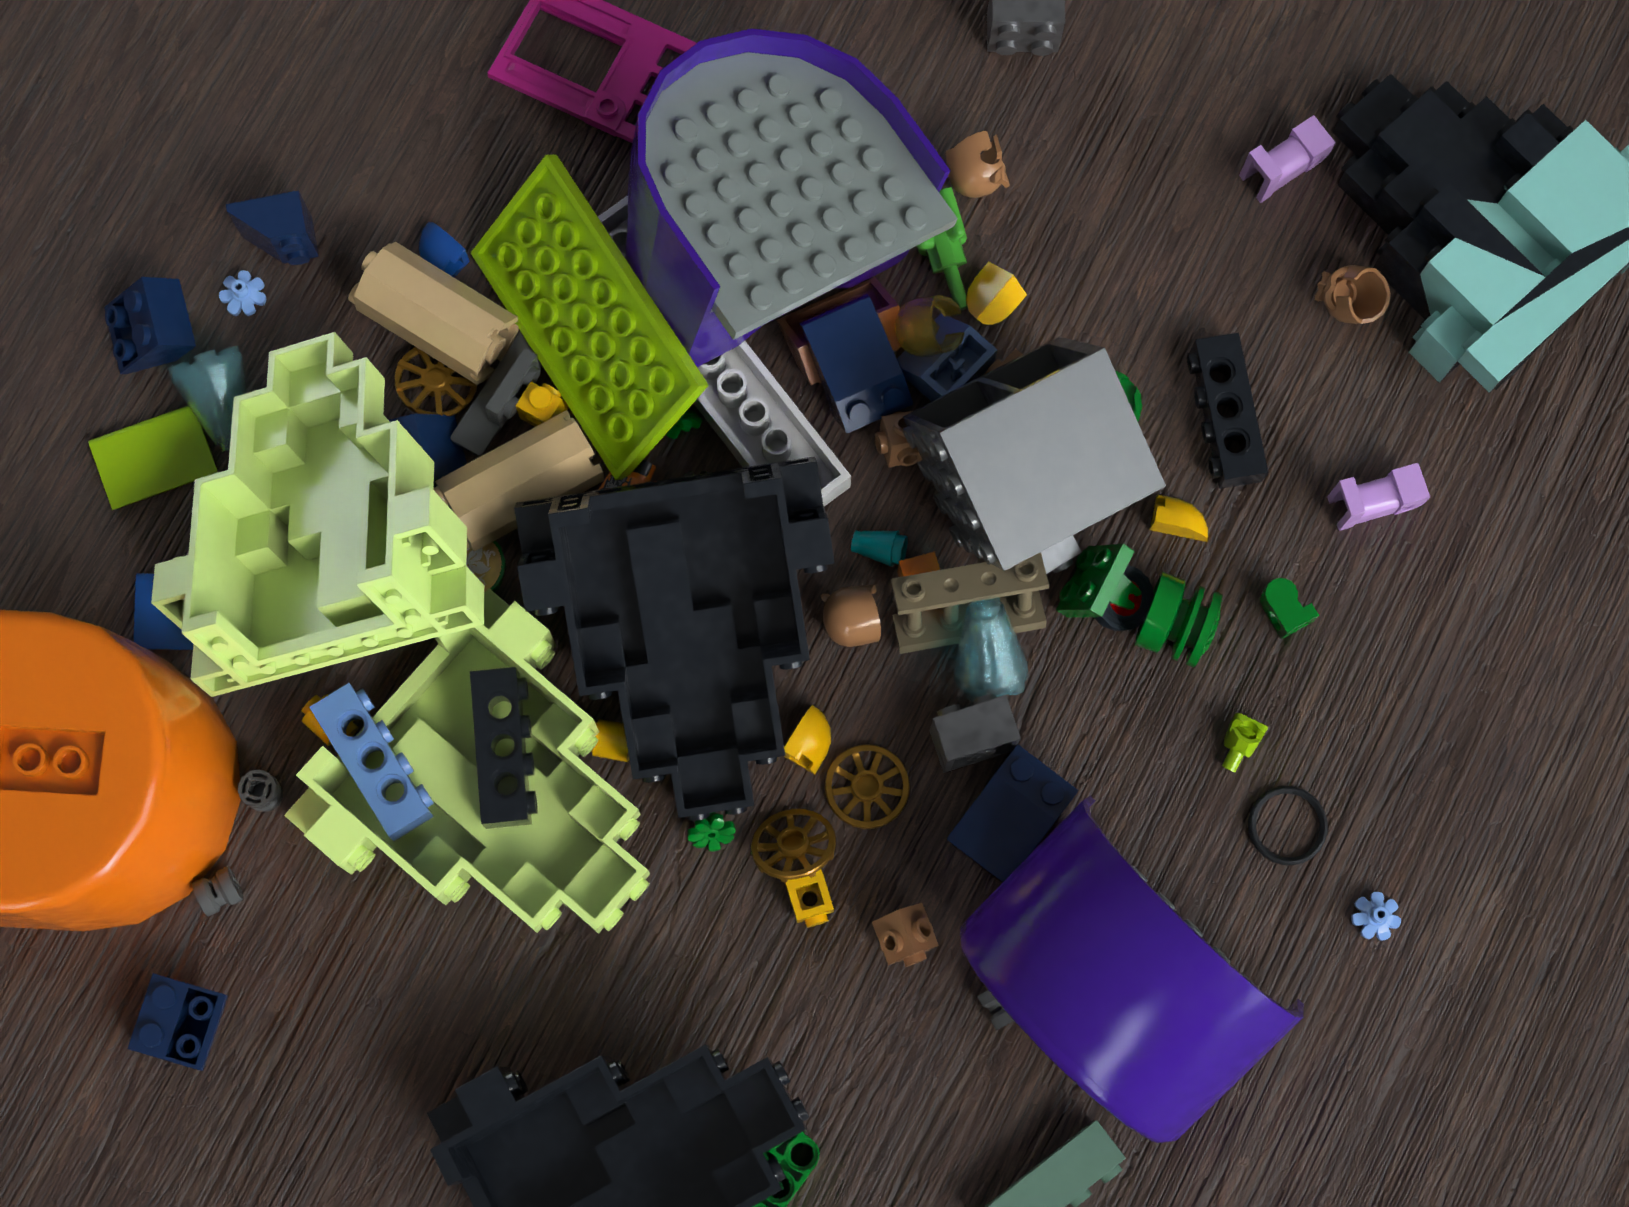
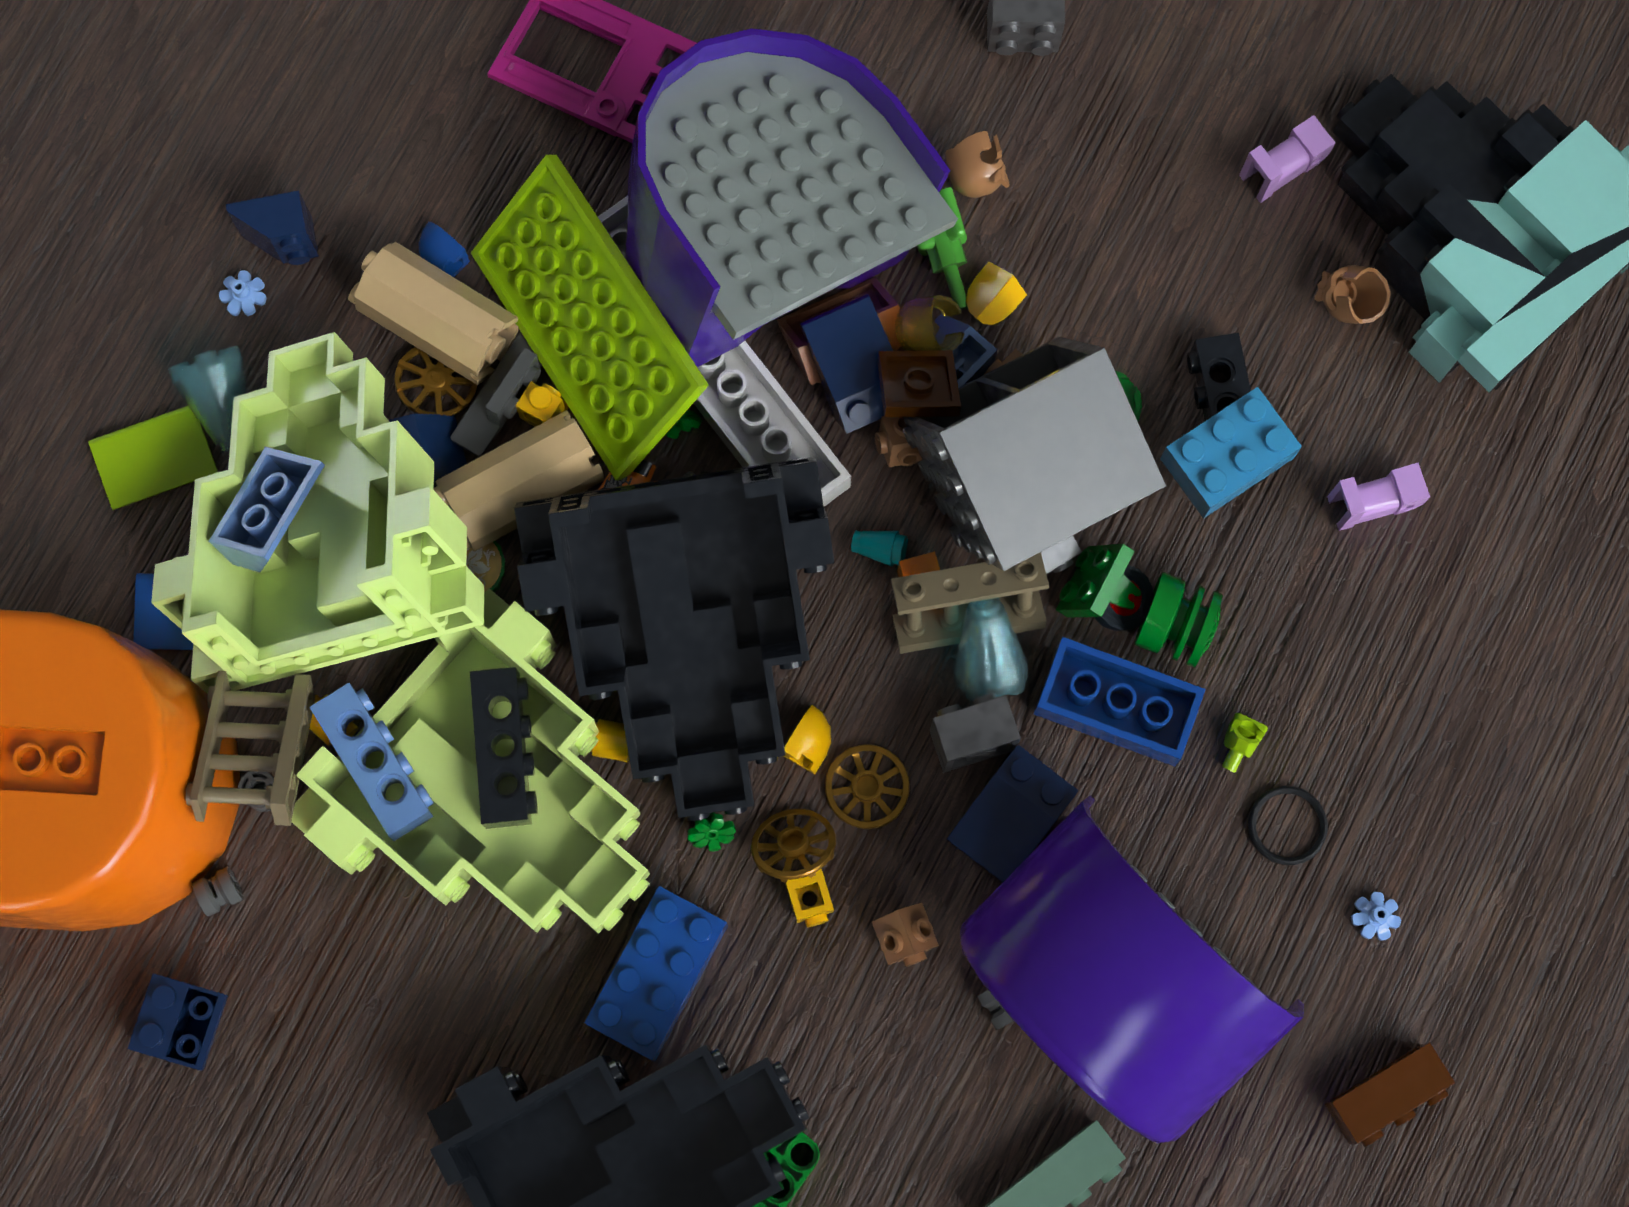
(149, 324): dark blue slope -> none
(264, 507): none -> medium blue slope
(284, 765): none -> dark tan fence
(656, 973): none -> blue brick
(852, 616): medium nougat helmet -> none
(918, 383): none -> reddish brown plate
(1119, 701): none -> blue brick
(1178, 519): yellow brick -> none
(1230, 452): none -> dark azure brick
(1284, 609): green leg -> none
(1391, 1095): none -> reddish brown brick

